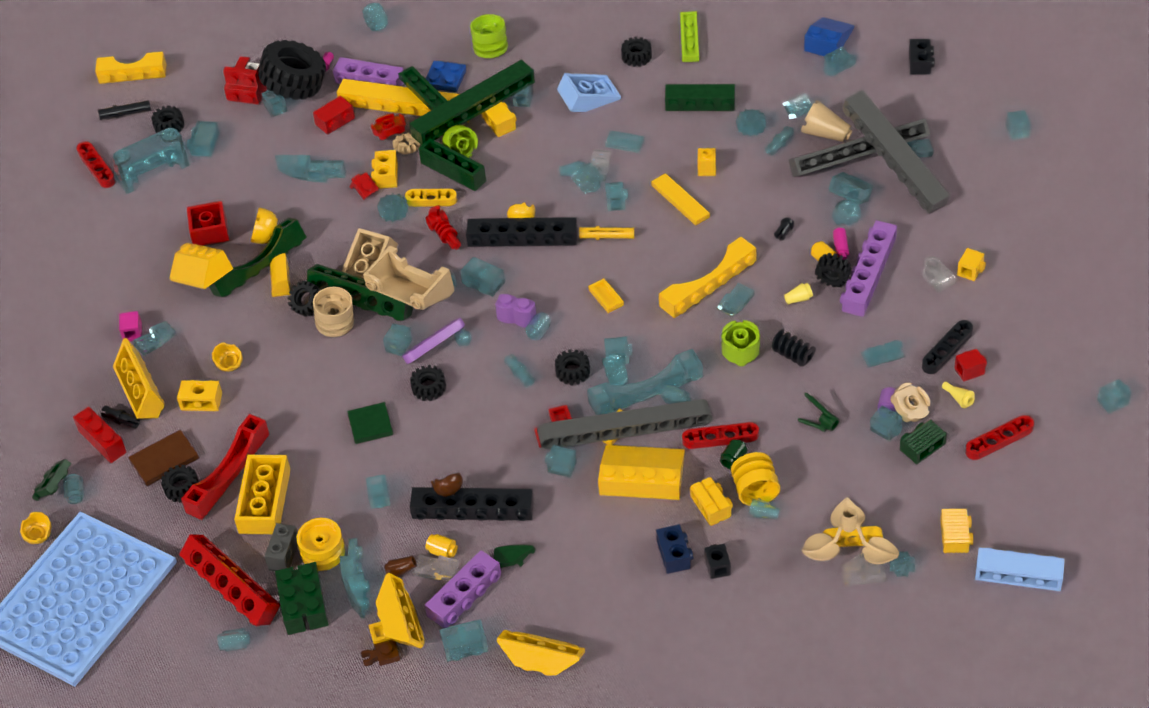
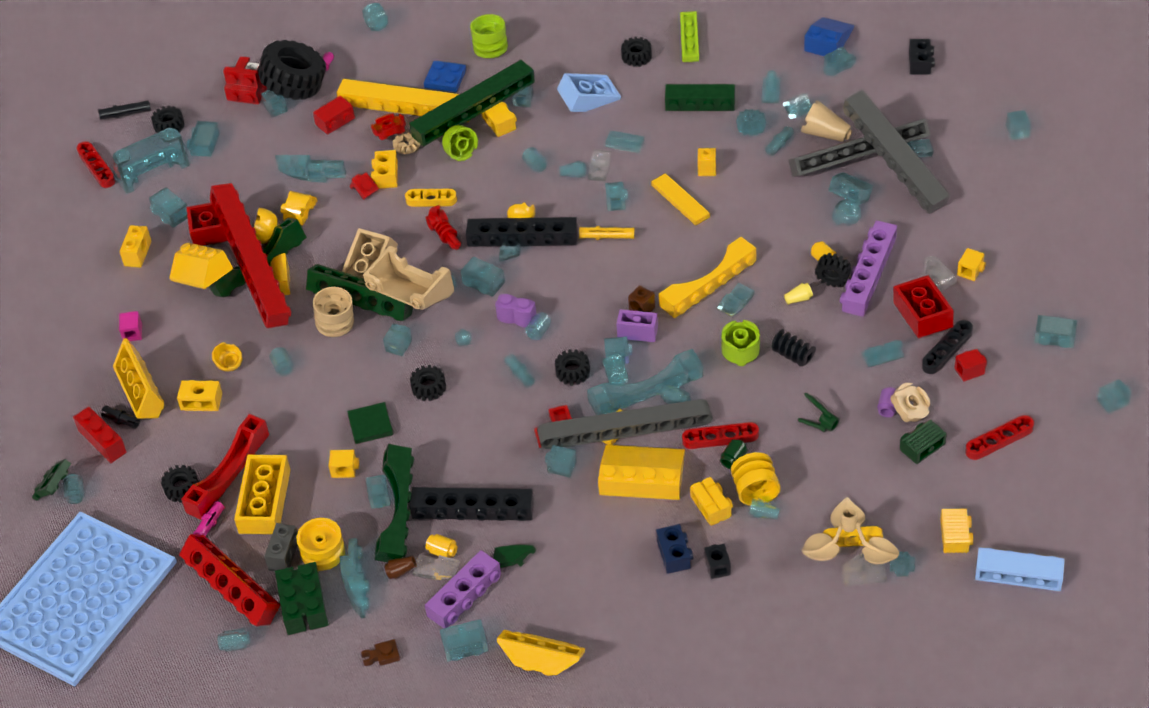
(36, 528): yellow hair -> none
(135, 246): none -> yellow brick
(149, 67): yellow arch -> none
(157, 337): clear light blue slope -> none
(162, 455): reddish brown tile -> none
(168, 207): none -> clear light blue brick
(215, 510): none -> dark pink pin
(250, 256): none -> red brick
(281, 361): none -> clear light blue brick
(297, 294): black tyre -> none
(298, 206): none -> yellow cylinder
(343, 463): none -> yellow brick
(366, 72): medium lavender brick -> none
(377, 633): yellow plate -> none
(392, 207): clear light blue gear -> none
(396, 467): none -> dark green arch
(398, 613): yellow wedge -> none
(421, 88): dark green plate -> none
(433, 340): medium lavender beam -> none
(449, 485): reddish brown hair -> none
(452, 164): dark green brick -> none
(509, 252): none -> clear light blue slope
(534, 159): none -> clear light blue brick
(587, 178): clear light blue brick -> none
(606, 295): yellow tile -> none
(637, 325): none -> medium lavender brick
(641, 300): none -> reddish brown brick
(771, 88): none -> clear light blue hinge
(786, 225): black pin -> none
(841, 242): dark pink cylinder -> none
(886, 423): clear light blue brick -> none
(923, 306): none -> red brick
(963, 396): light yellow cone -> none
(1055, 331): none -> clear light blue brick

